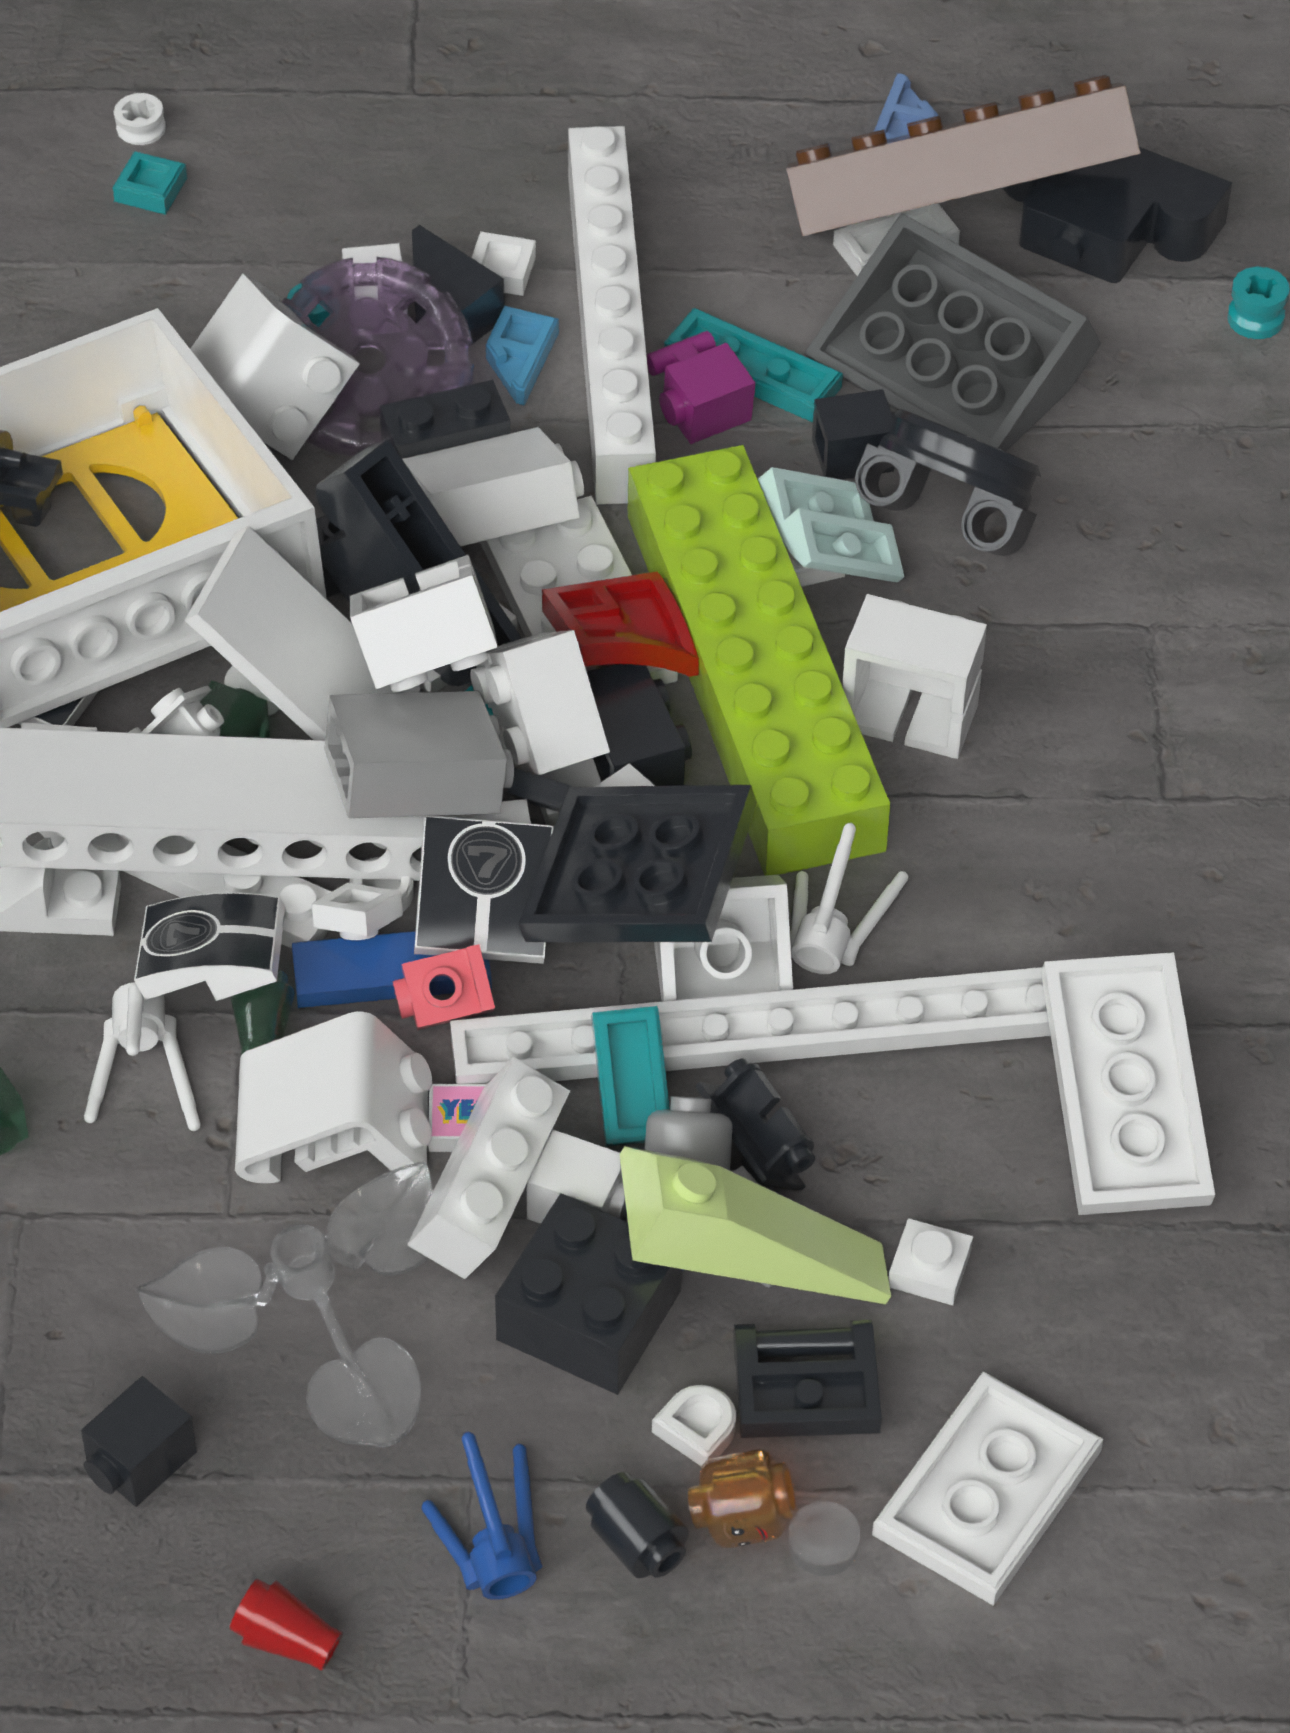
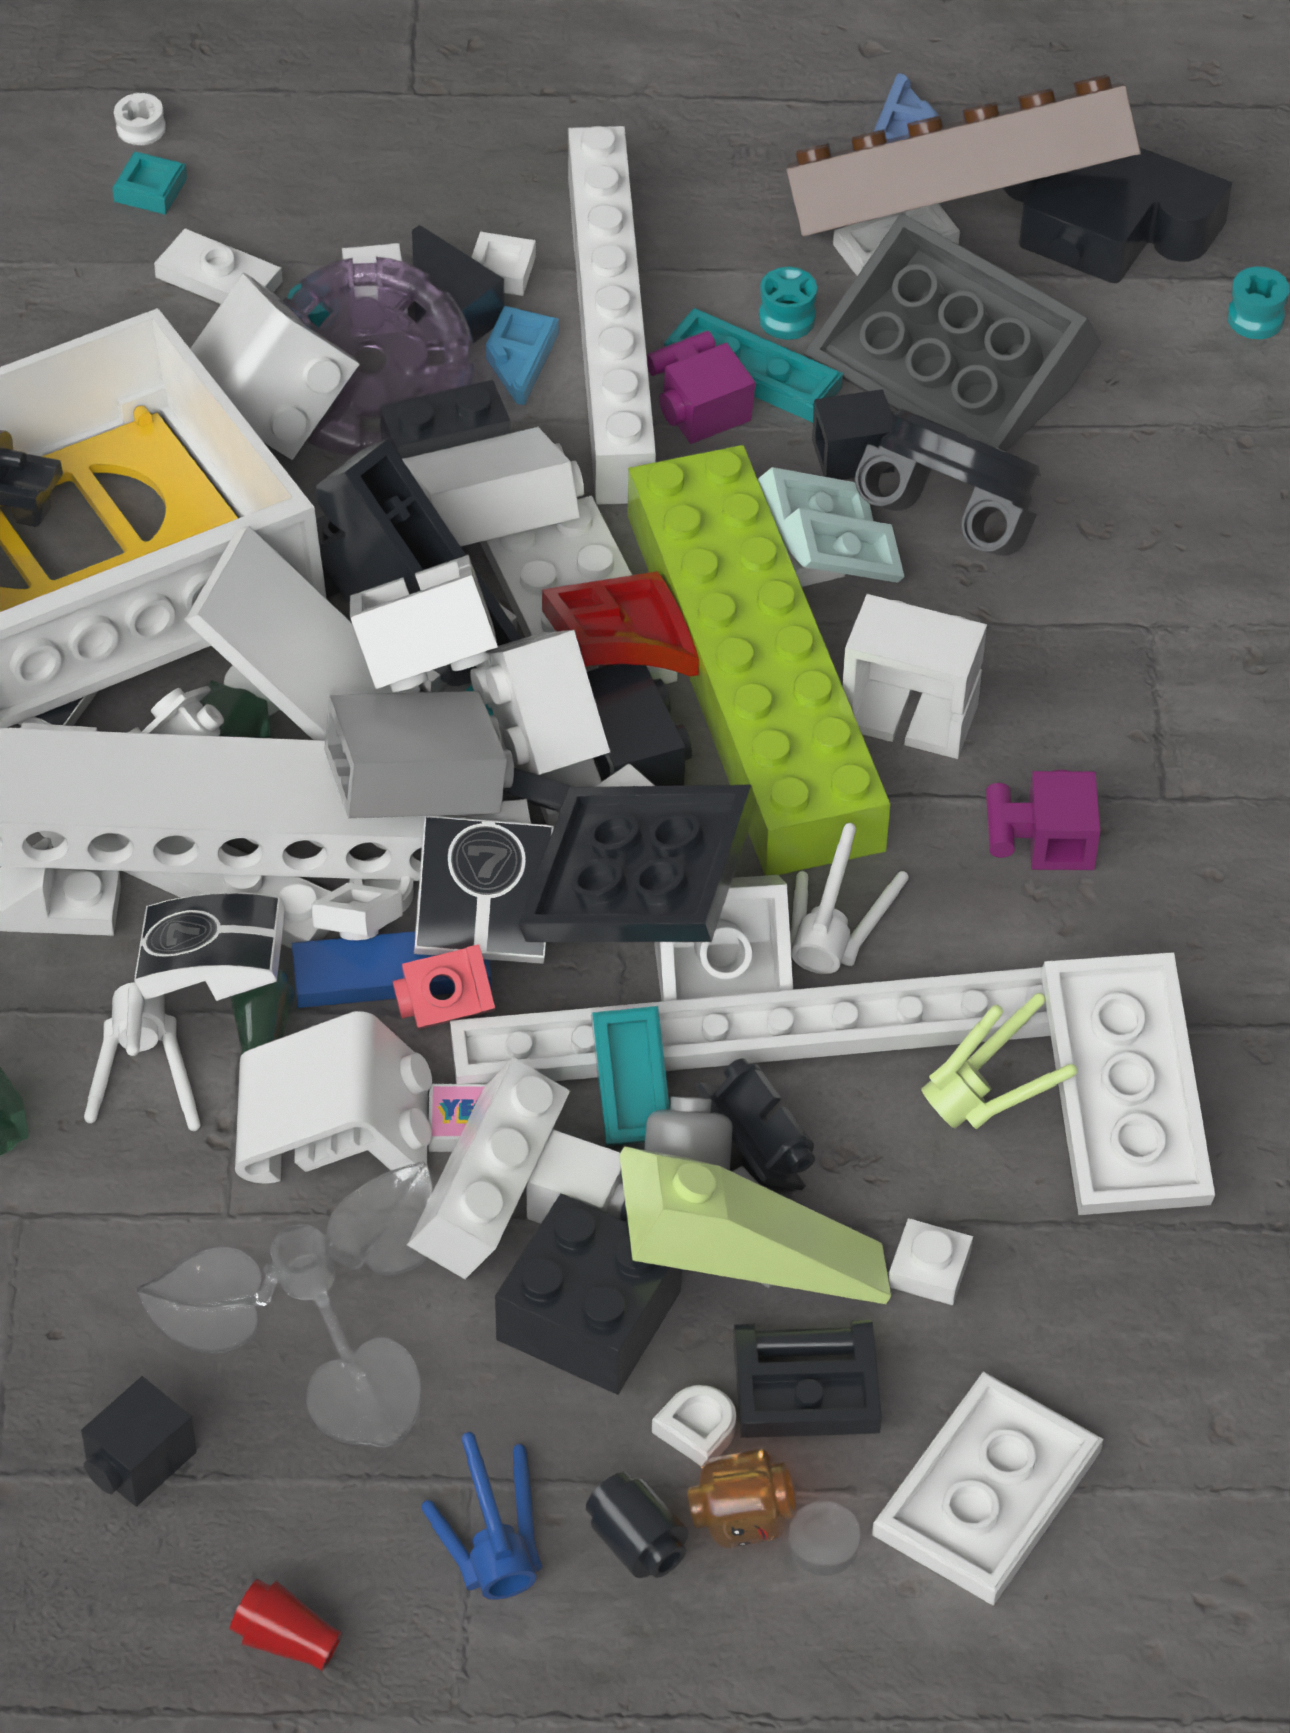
(211, 267): none -> white plate
(787, 303): none -> teal wheel
(958, 1086): none -> yellowish green plant
(1057, 820): none -> magenta brick

